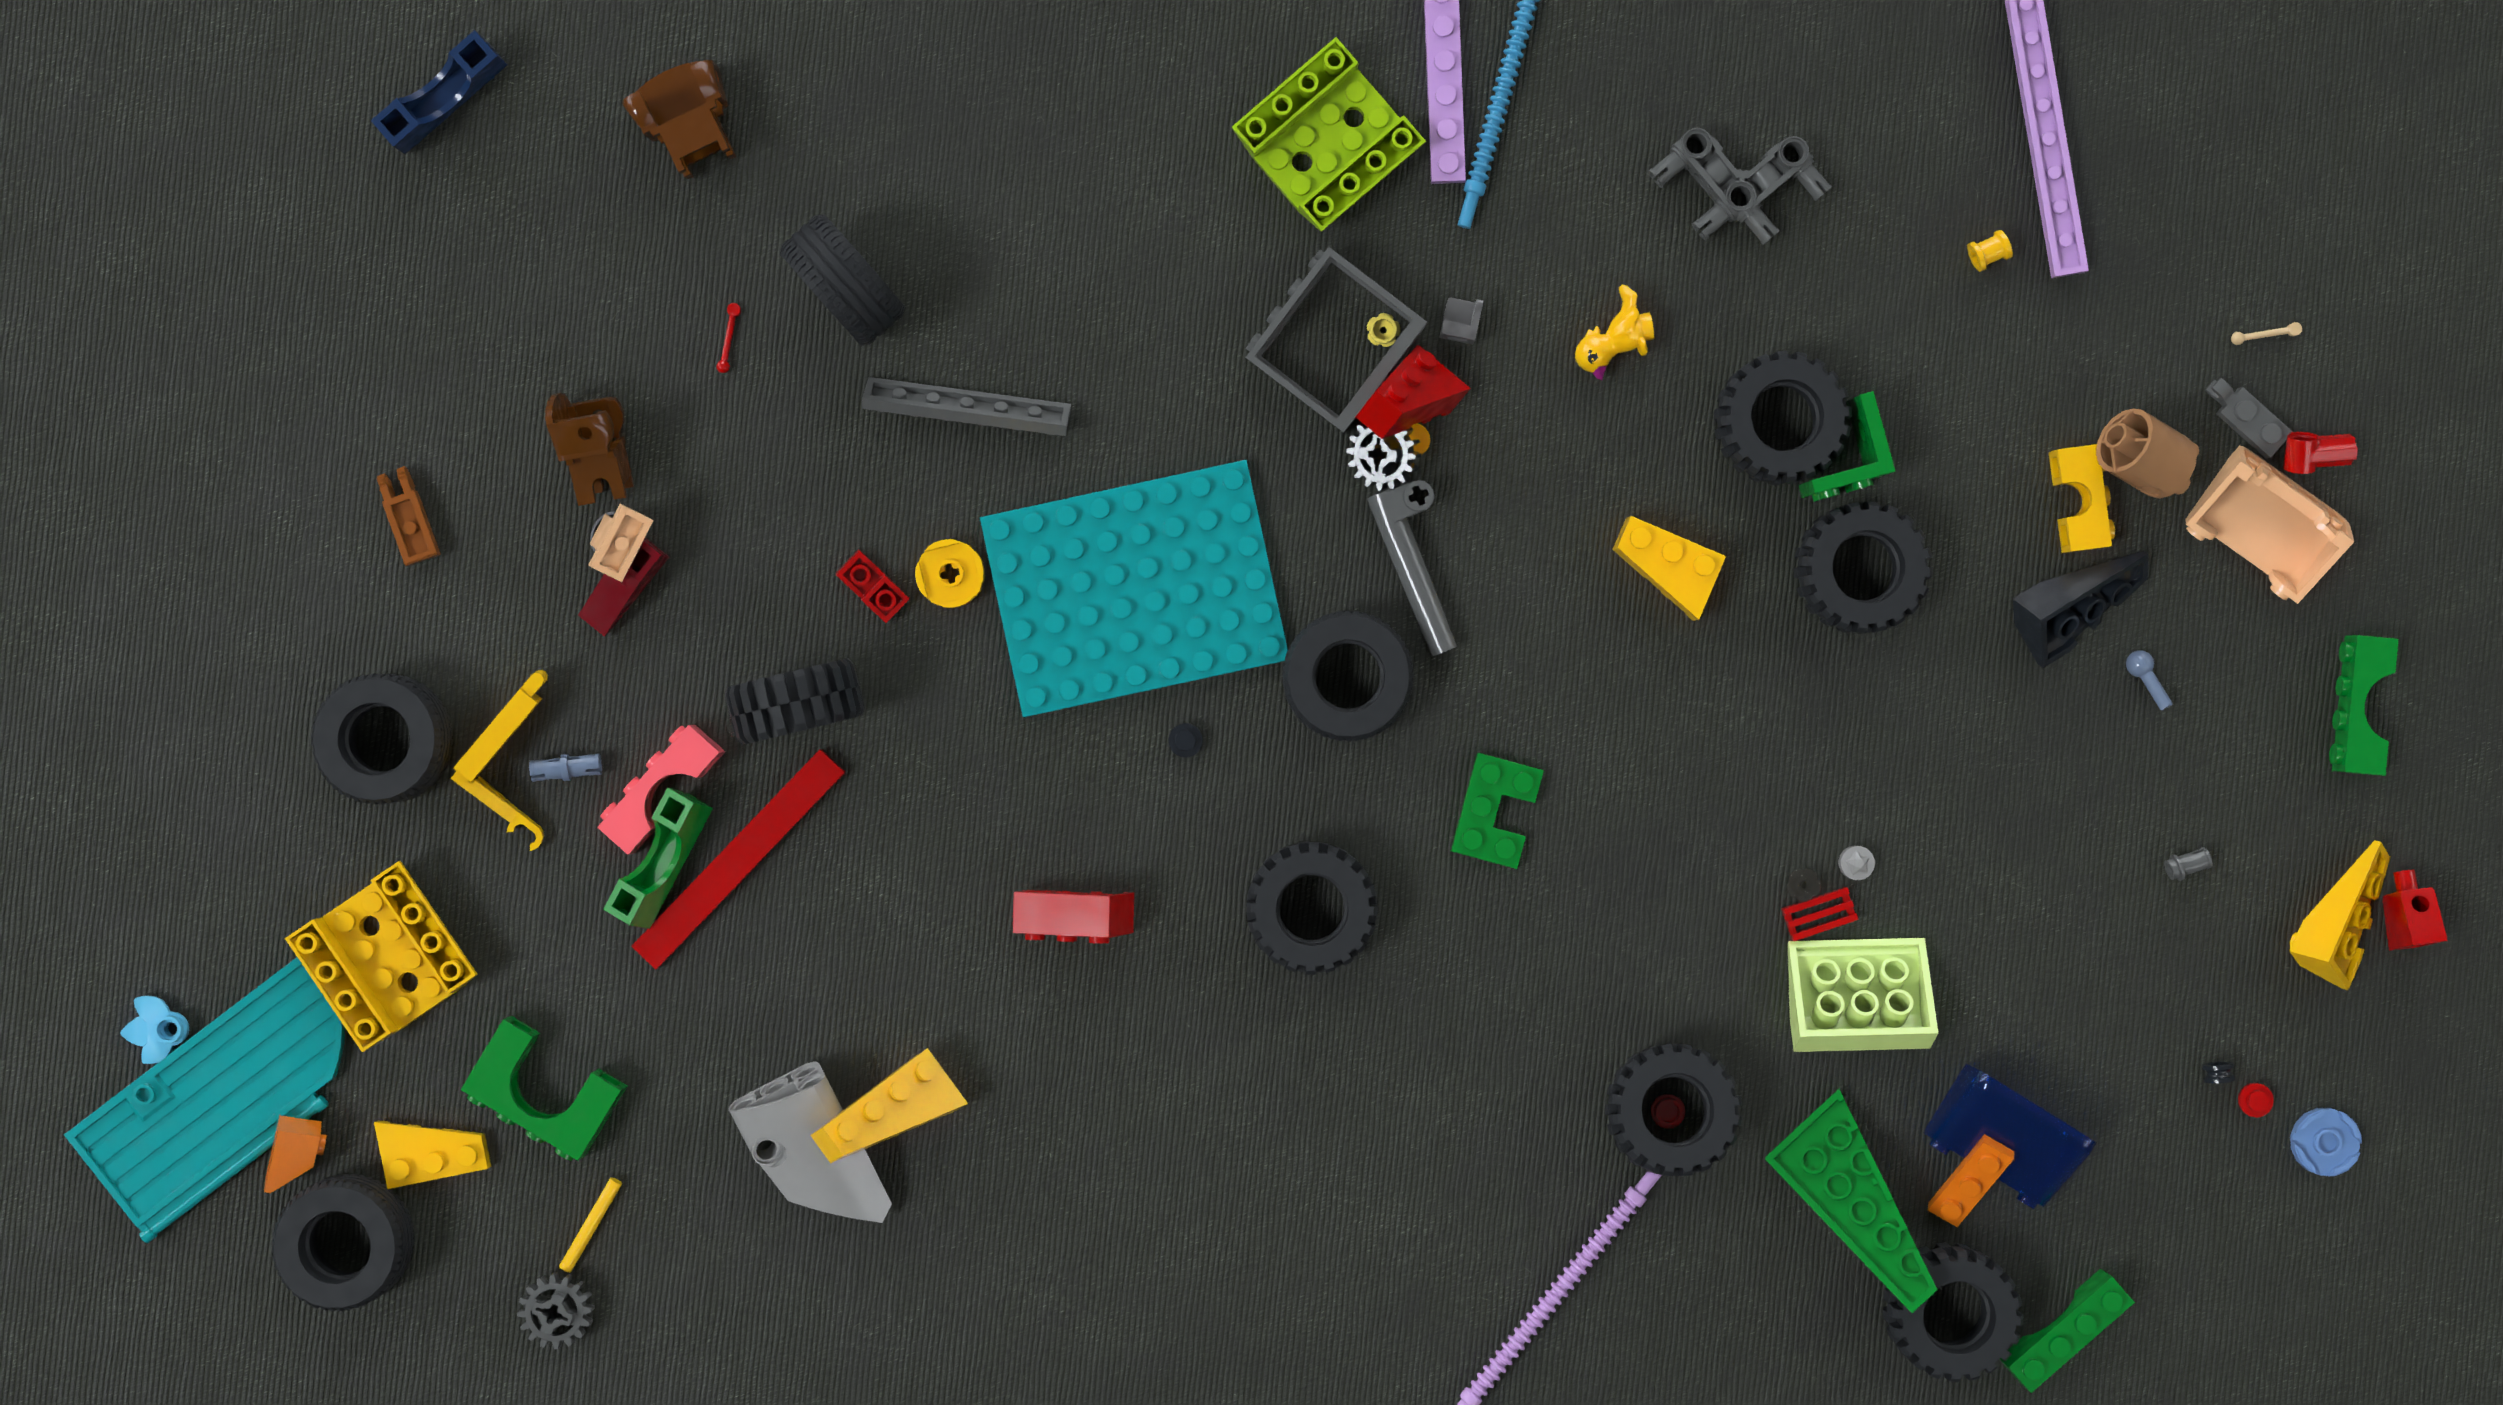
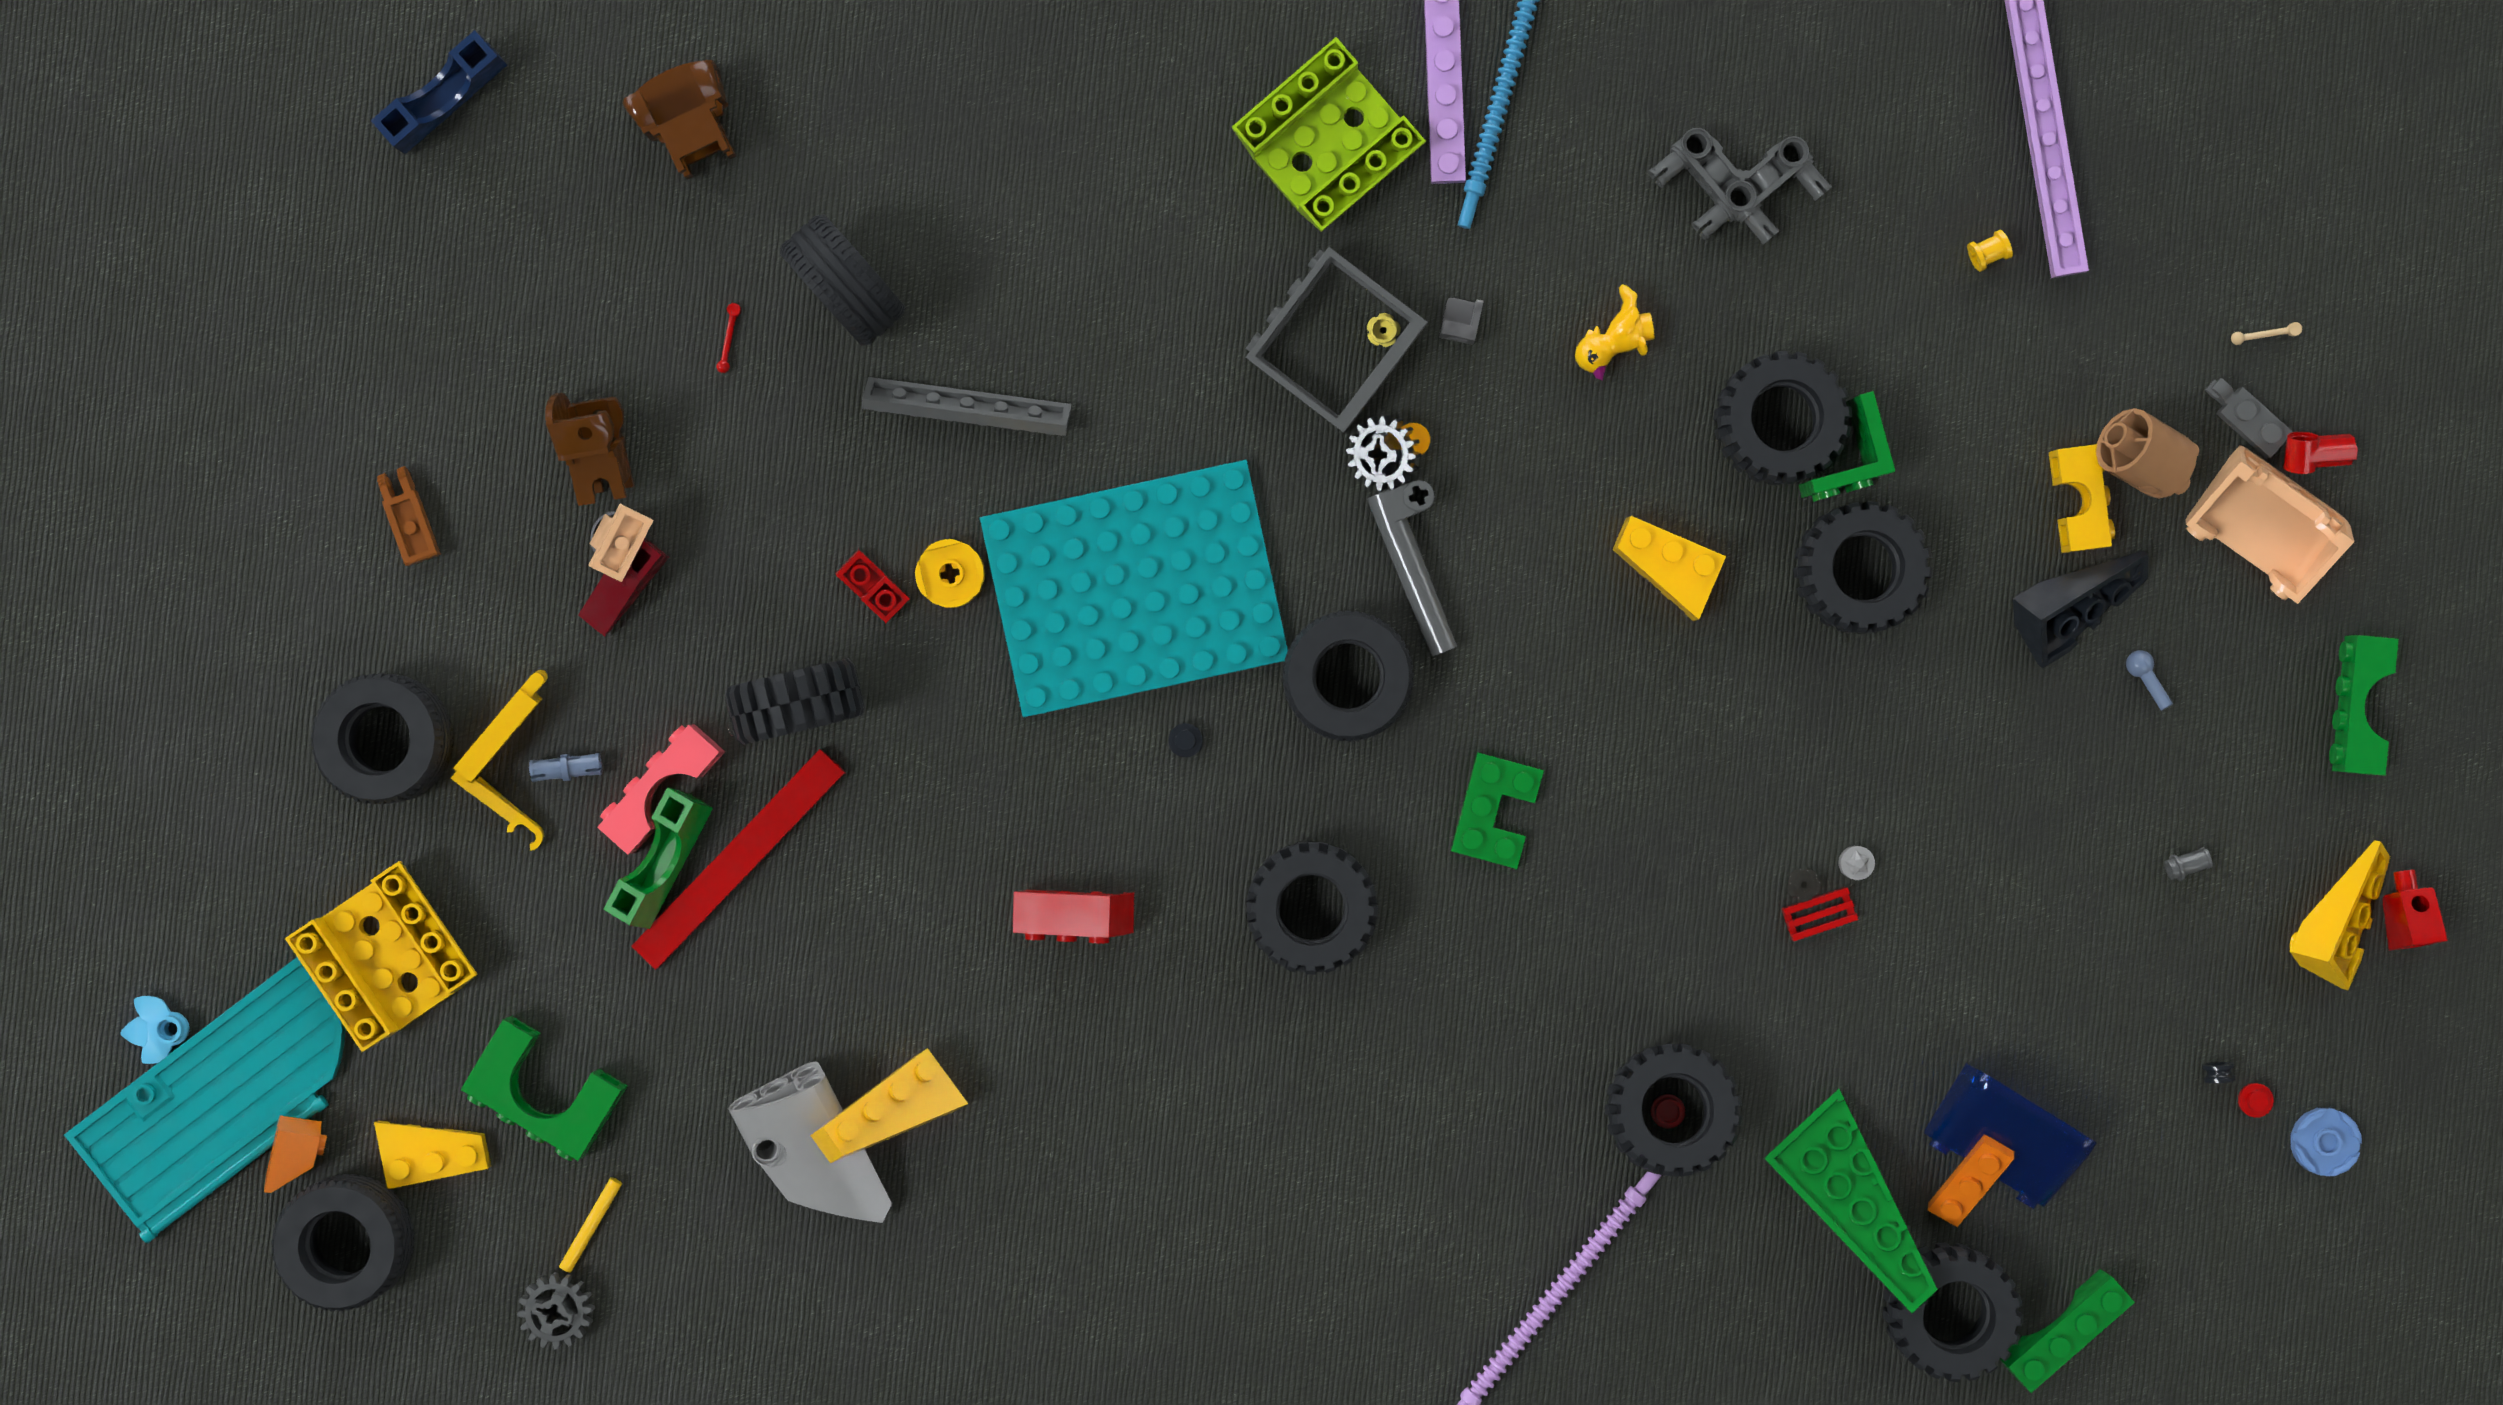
(1412, 395): red wedge -> none
(1860, 995): yellowish green slope -> none

